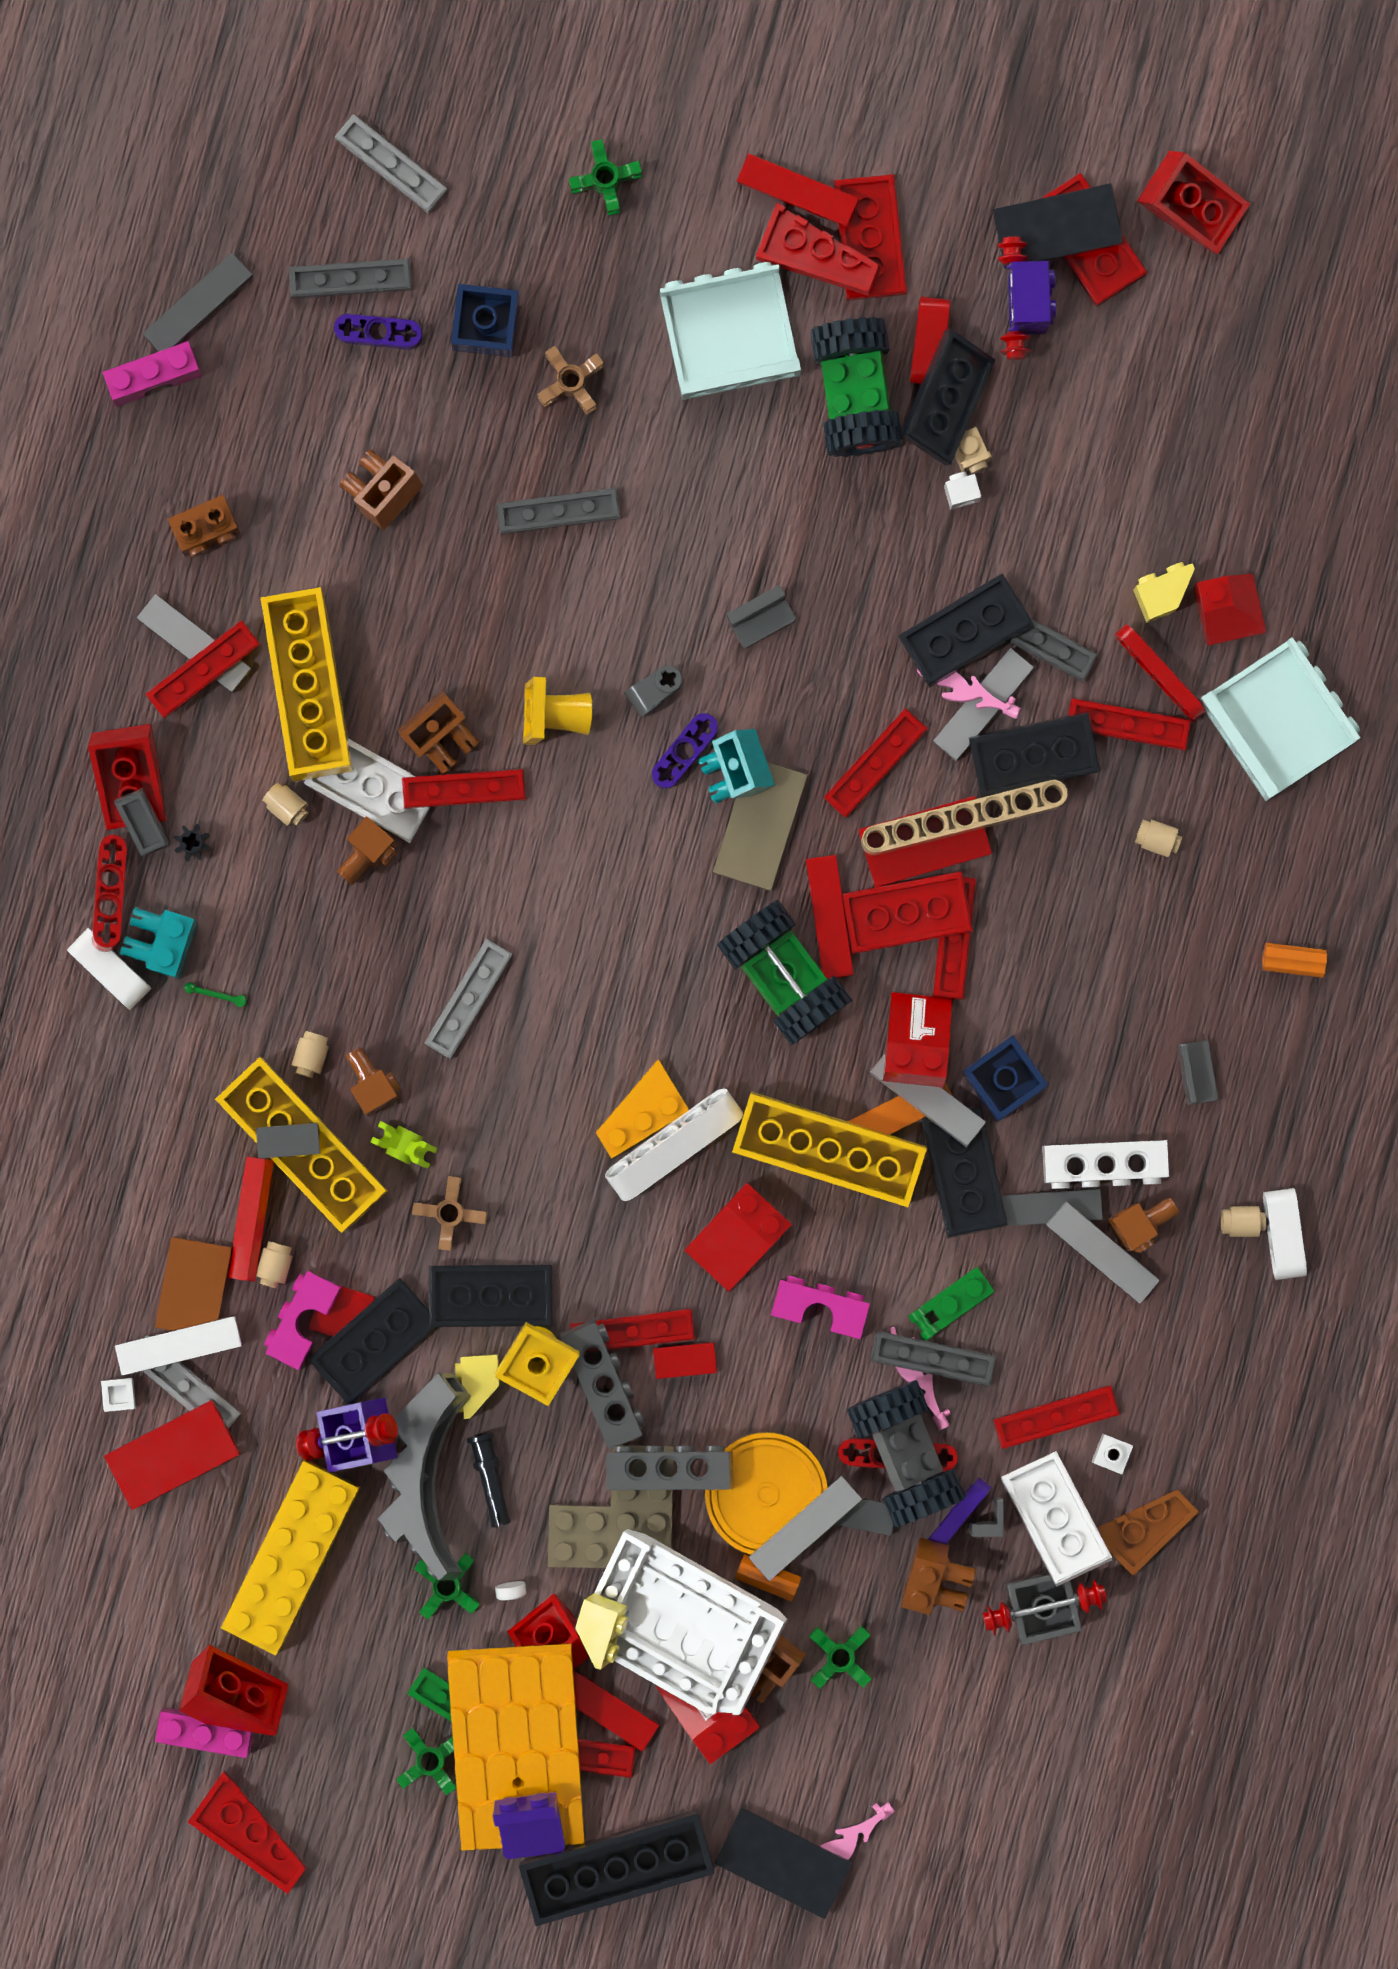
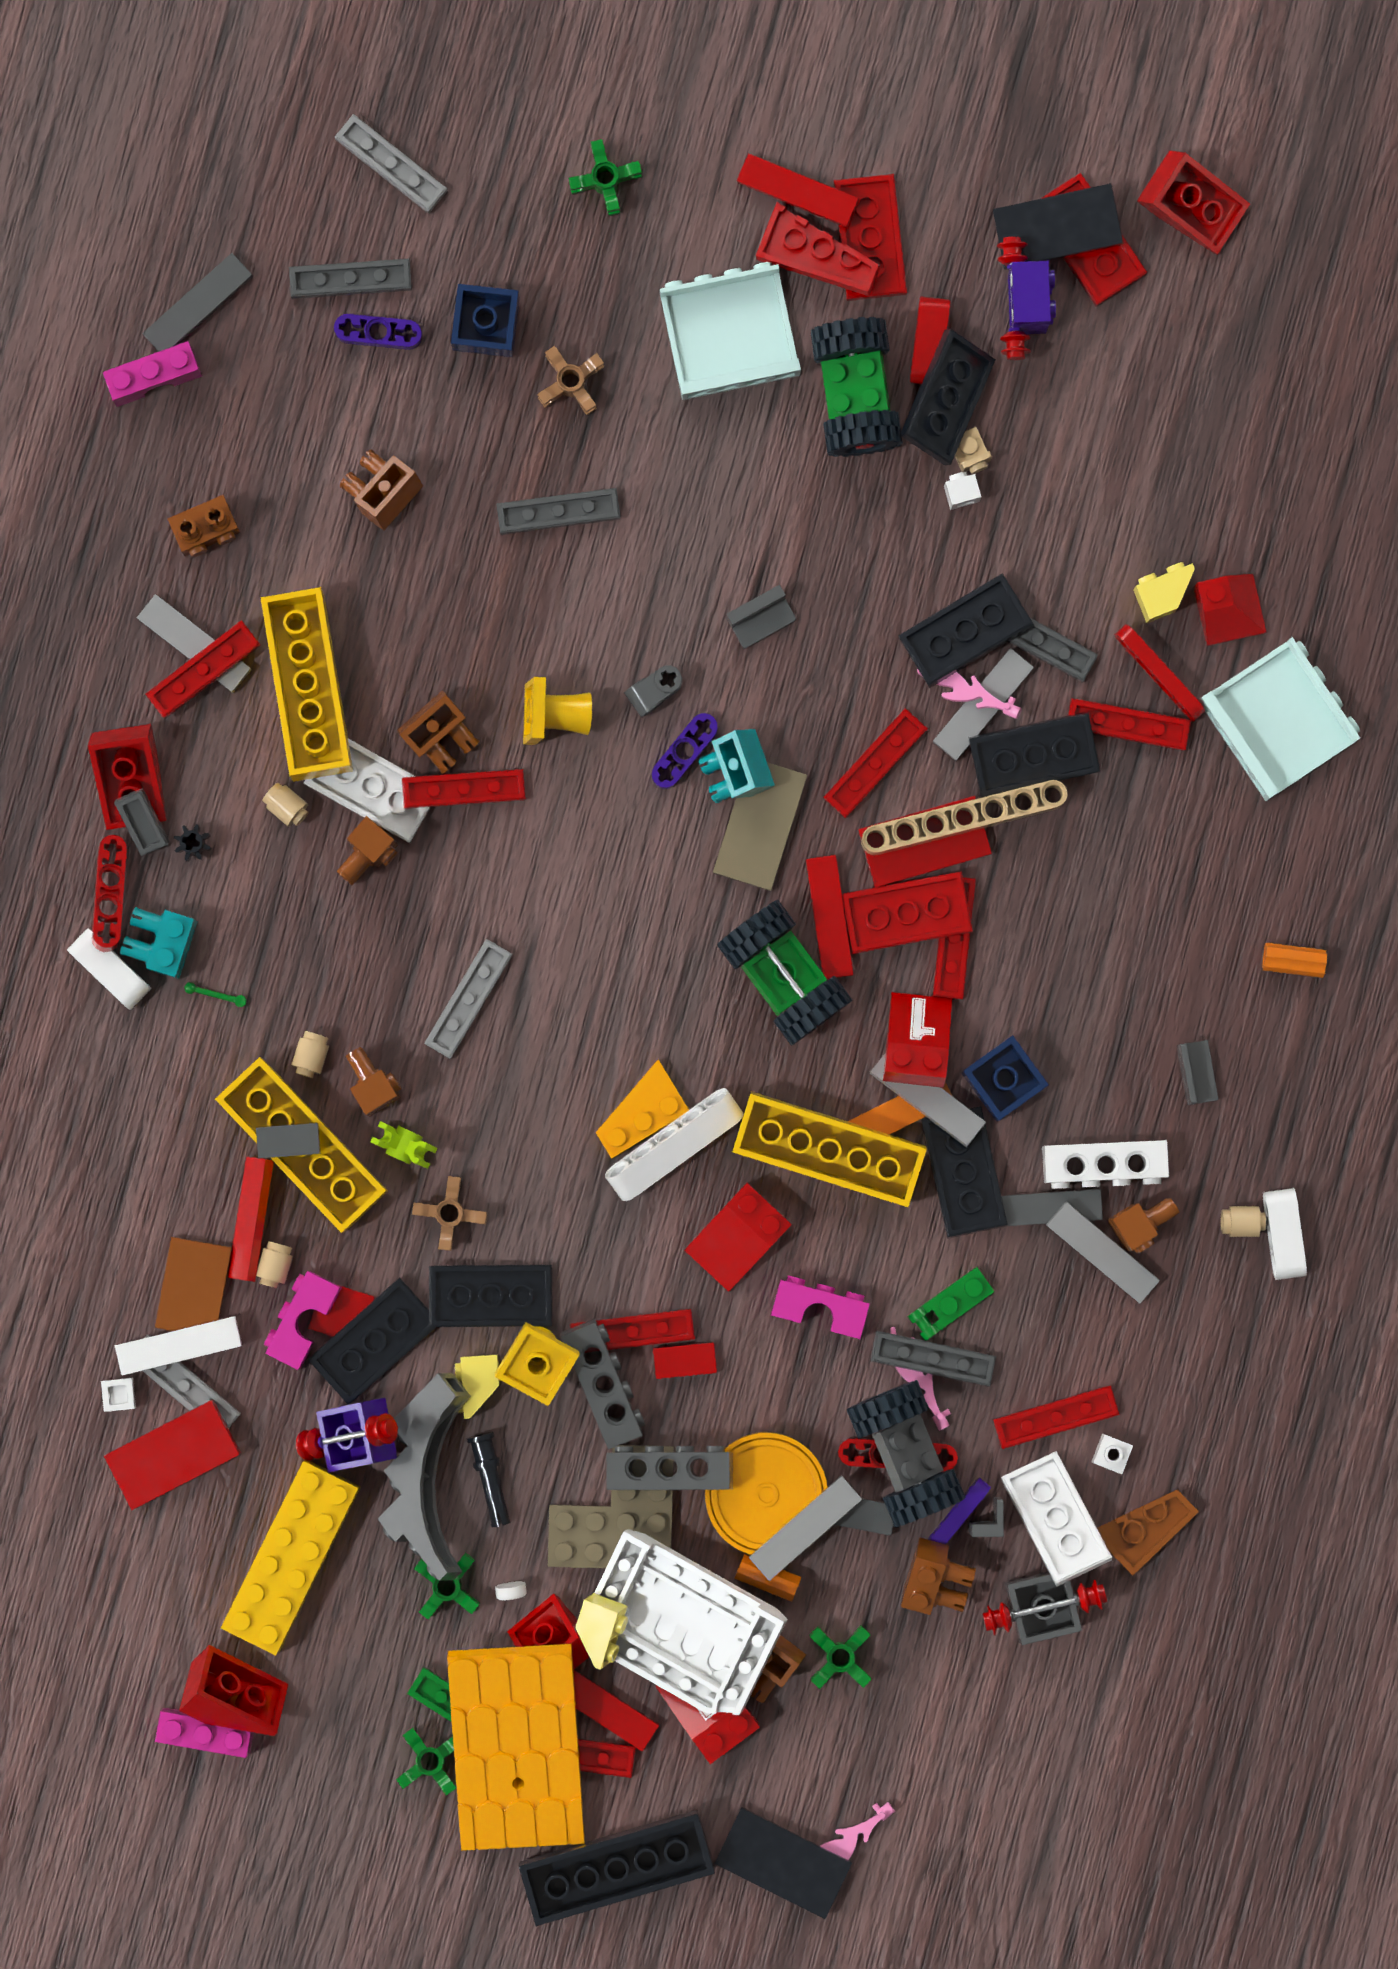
(242, 1830): red wing -> none
(529, 1825): dark purple bracket -> none
(1158, 837): tan brick -> none

